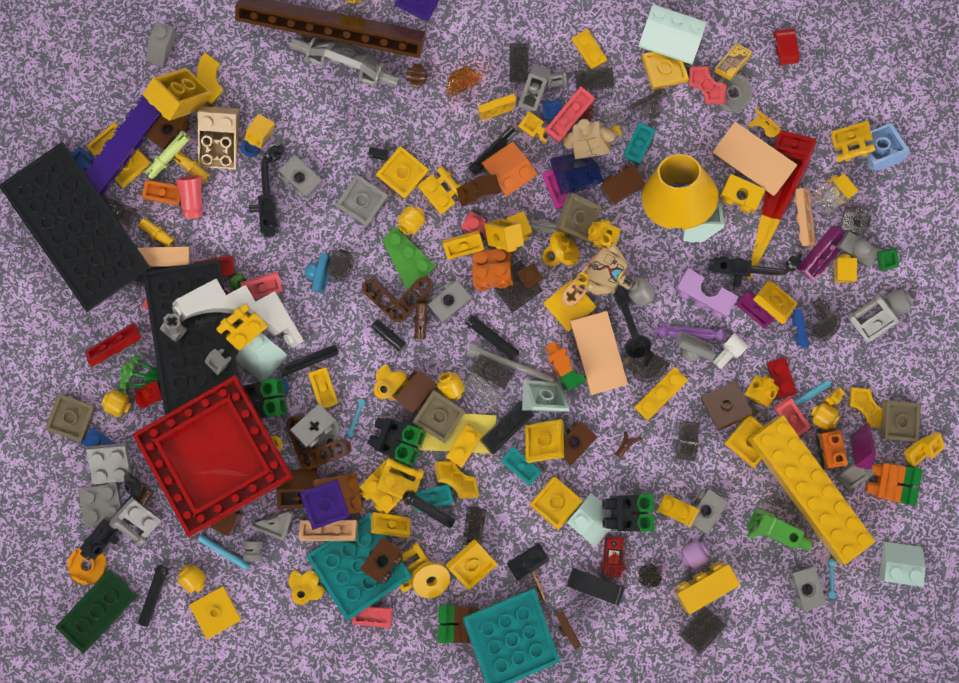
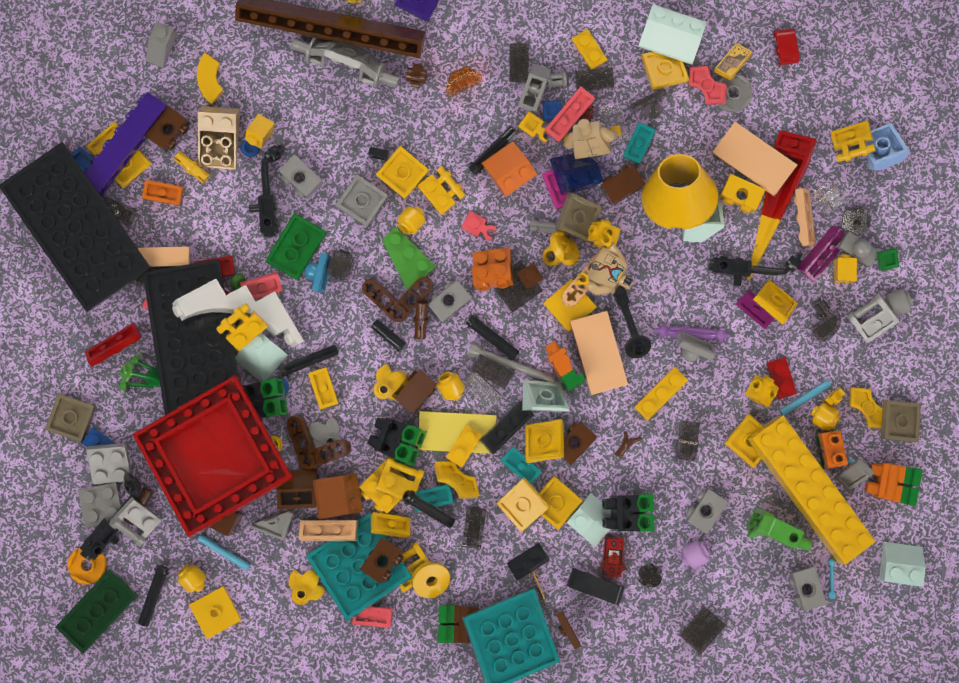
(116, 403): yellow head -> none
(148, 395): red plate -> none
(156, 232): yellow pin -> none
(162, 160): yellowish green pin -> none
(172, 326): light grey piece -> none
(177, 93): yellow brick -> none
(190, 195): coral plant -> none
(217, 361): light grey tile -> none
(253, 551): light grey wheel -> none
(296, 246): none -> green tile
(316, 415): light grey brick -> none
(324, 504): dark purple tile -> none
(361, 403): medium azure hinge -> none
(439, 416): dark tan plate -> none
(463, 245): yellow plate -> none
(471, 564): yellow tile -> none
(478, 190): reddish brown brick -> none
(497, 107): yellow plate -> none
(504, 234): yellow brick -> none
(523, 504): none -> yellow tile
(525, 227): yellow brick -> none
(641, 292): light grey head -> none
(649, 369): clear smoke brick -> none
(678, 510): yellow plate -> none
(691, 288): lavender arch -> none
(706, 587): yellow brick -> none
(726, 406): reddish brown plate -> none
(732, 348): white axle -> none
(758, 121): yellow piece -> none
(793, 415): coral plate -> none
(801, 337): blue plate -> none
(844, 185): yellow brick -> none
(863, 447): magenta slope -> none
(925, 447): yellow slope -> none

